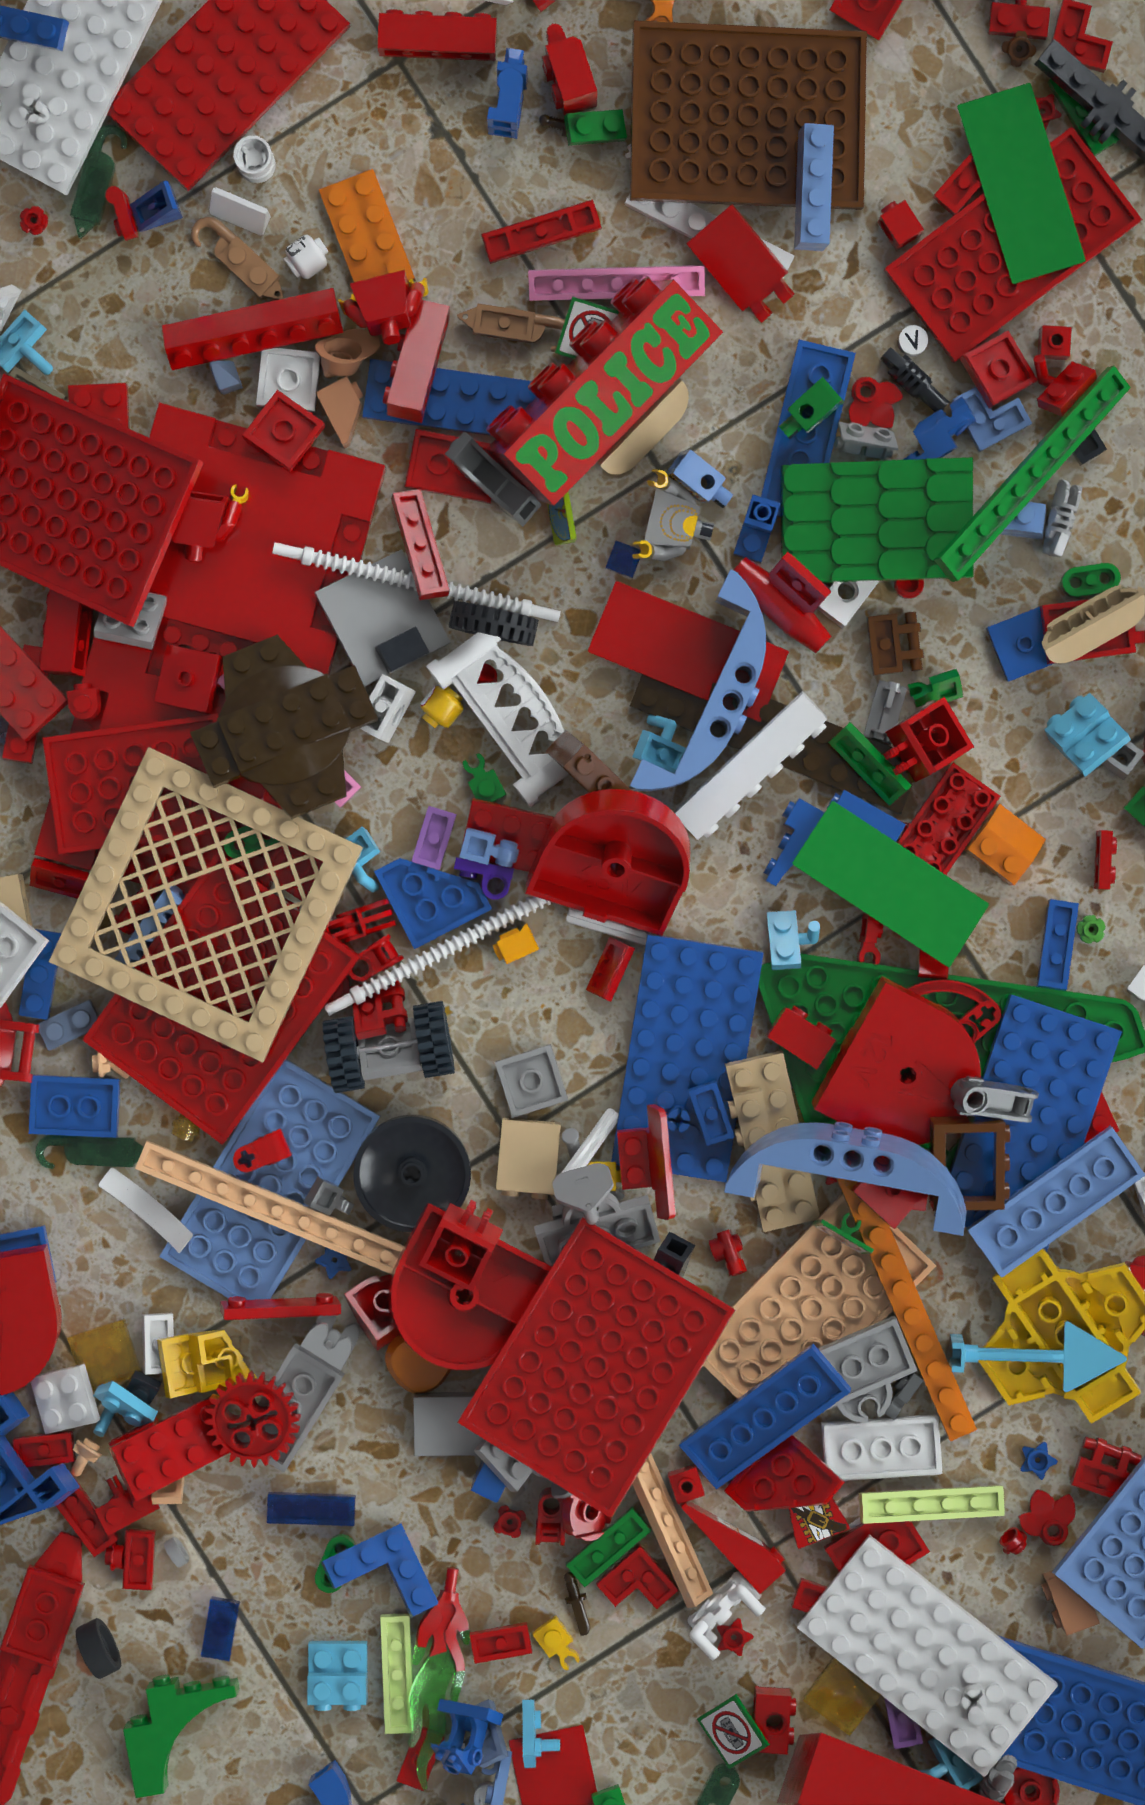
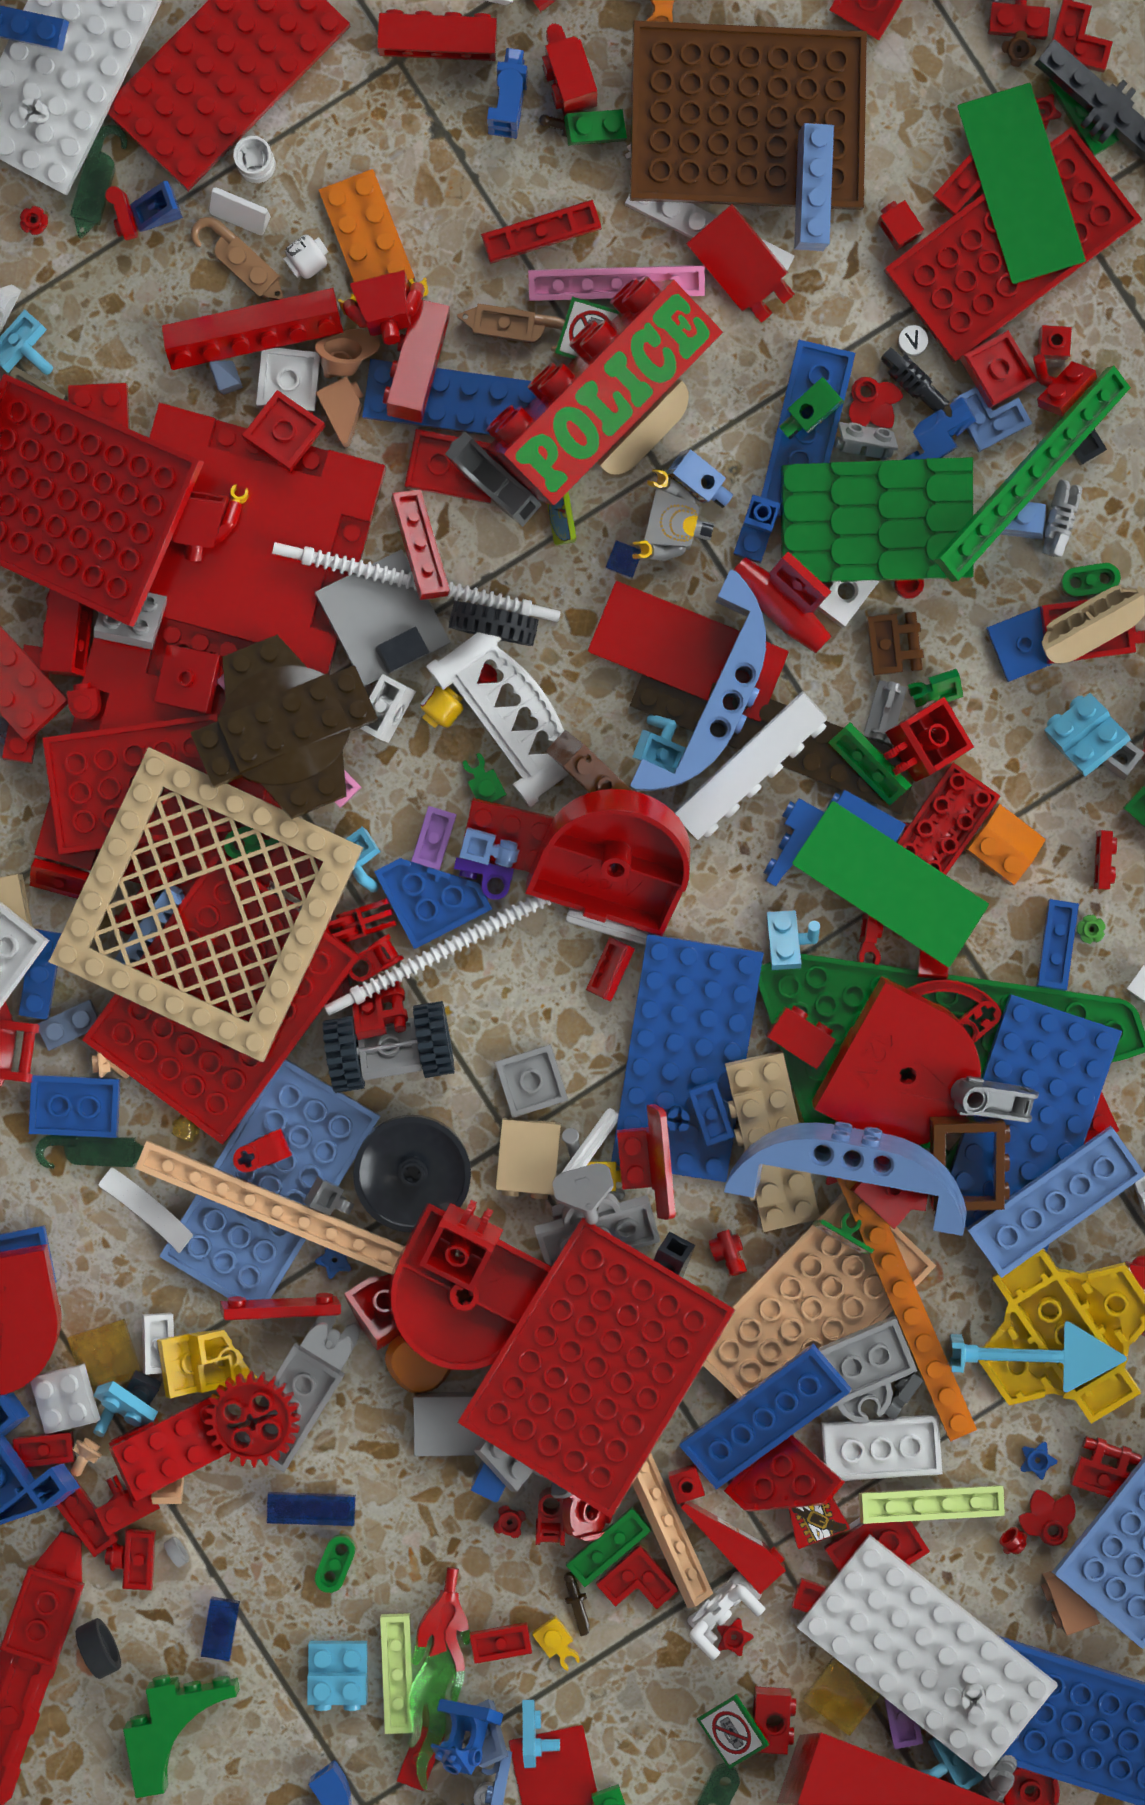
(395, 1551): blue plate -> none
(515, 944): light orange window -> none

